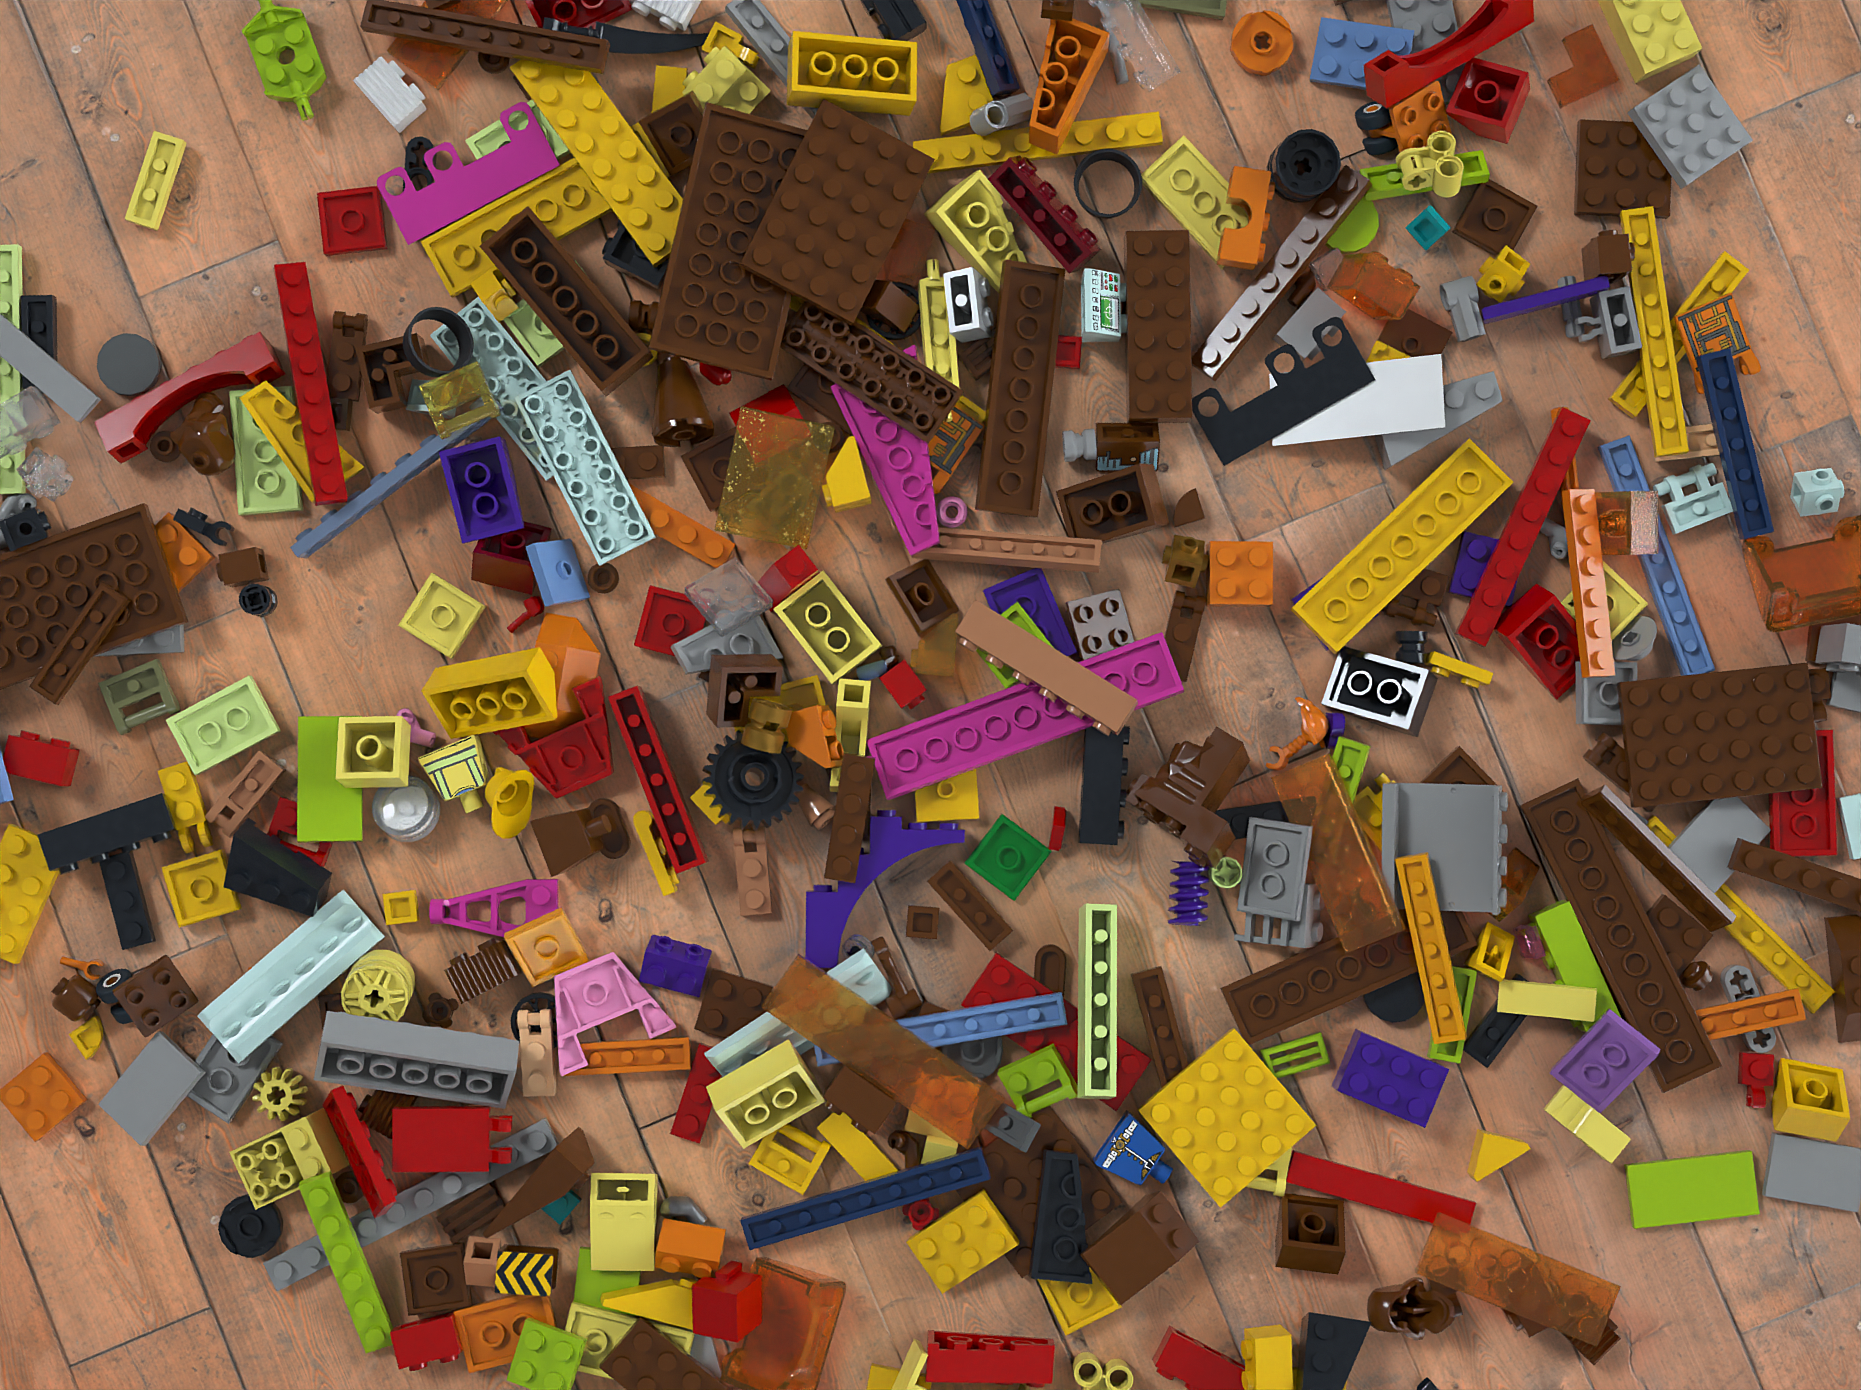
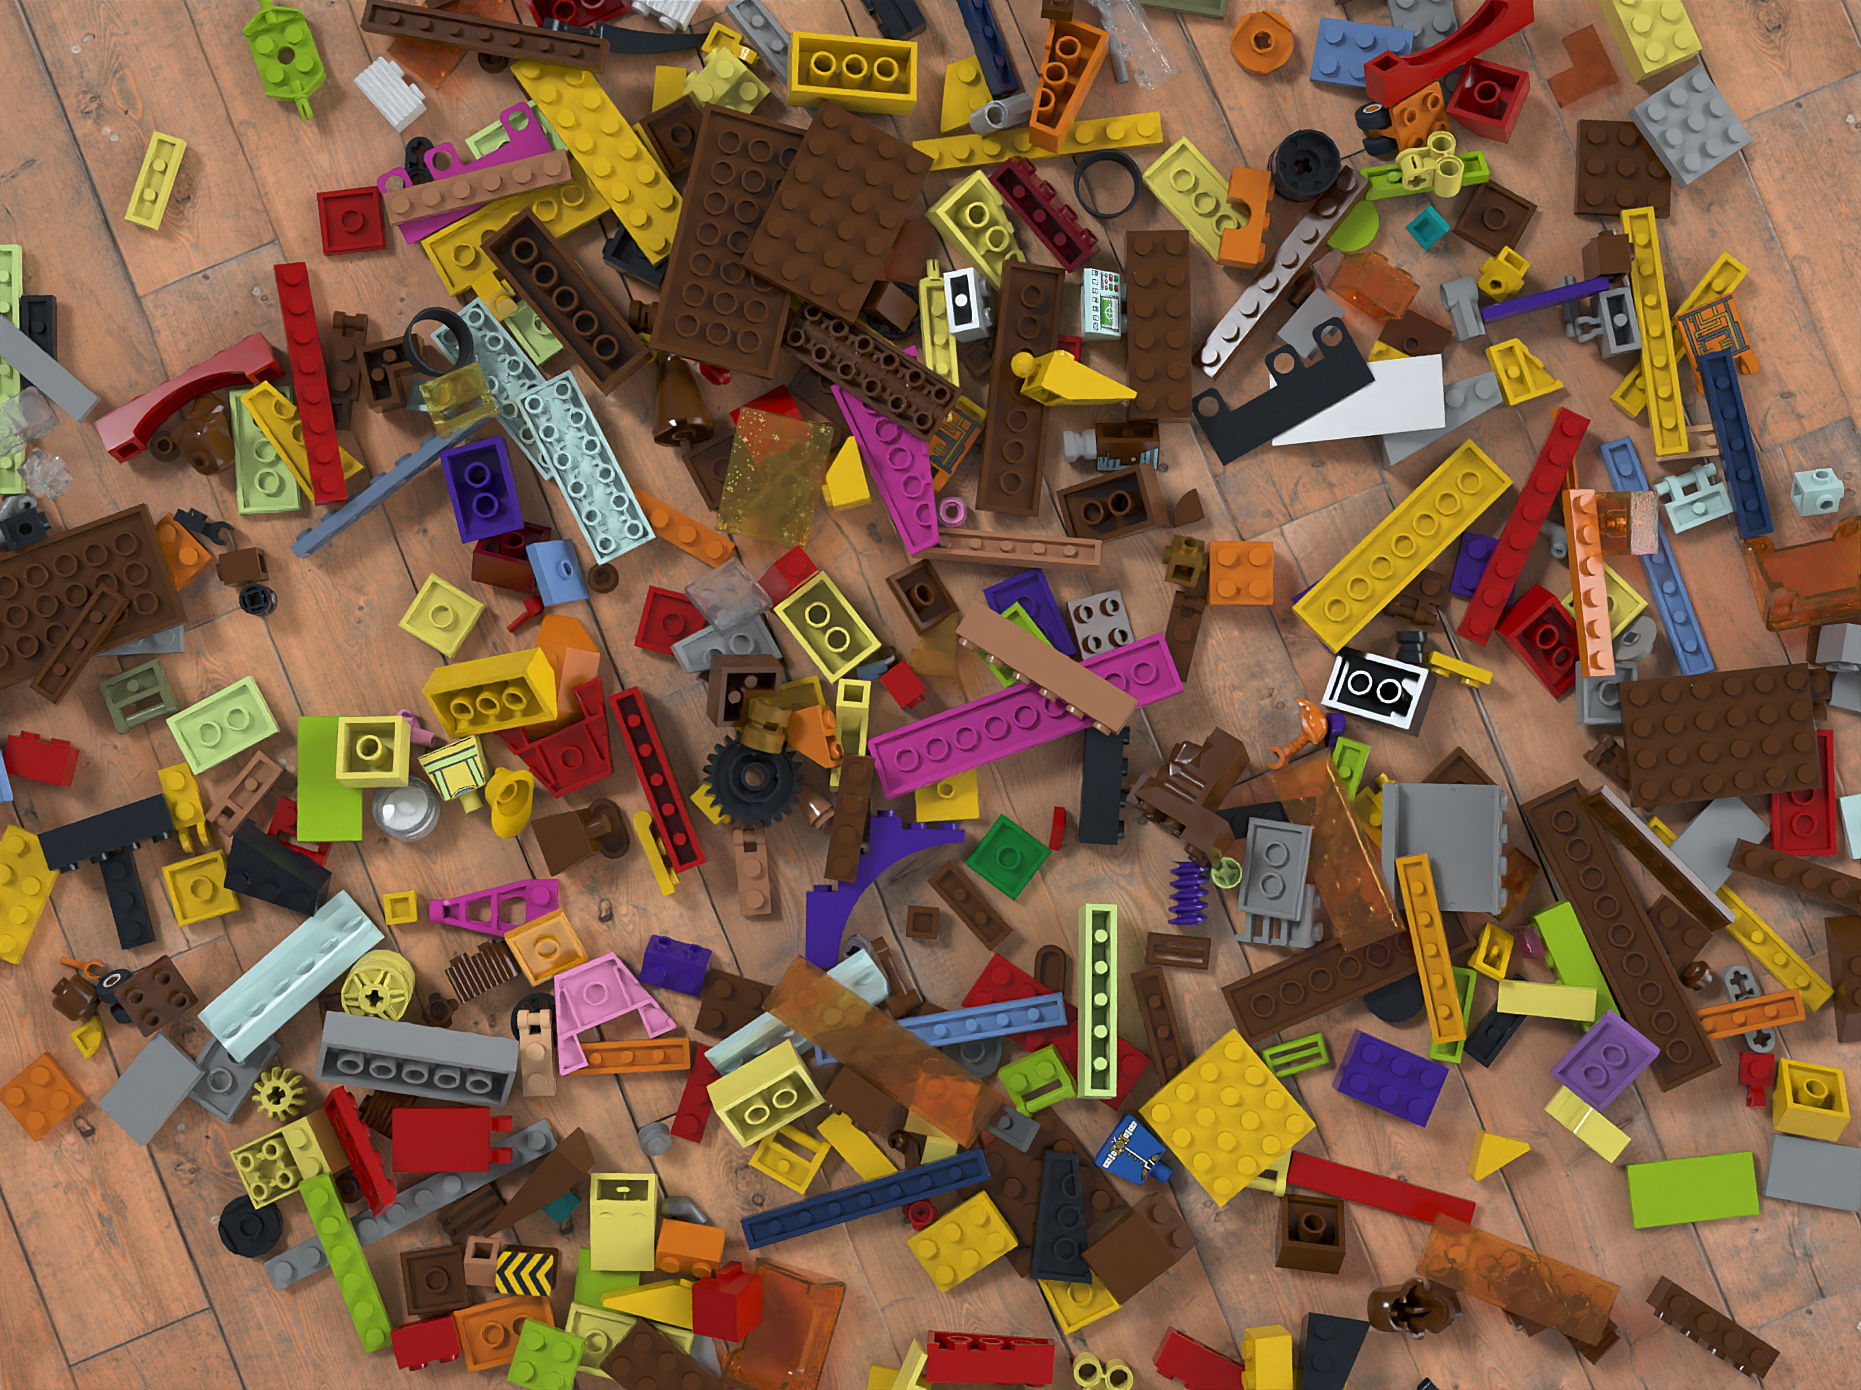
(129, 364): dark grey tile -> none
(478, 187): none -> nougat plate
(641, 461): reddish brown plate -> none
(655, 1138): none -> light grey wheel
(1061, 381): none -> yellow slope
(1150, 947): none -> reddish brown tile
(1519, 373): none -> yellow wing
(1705, 1322): none -> reddish brown brick

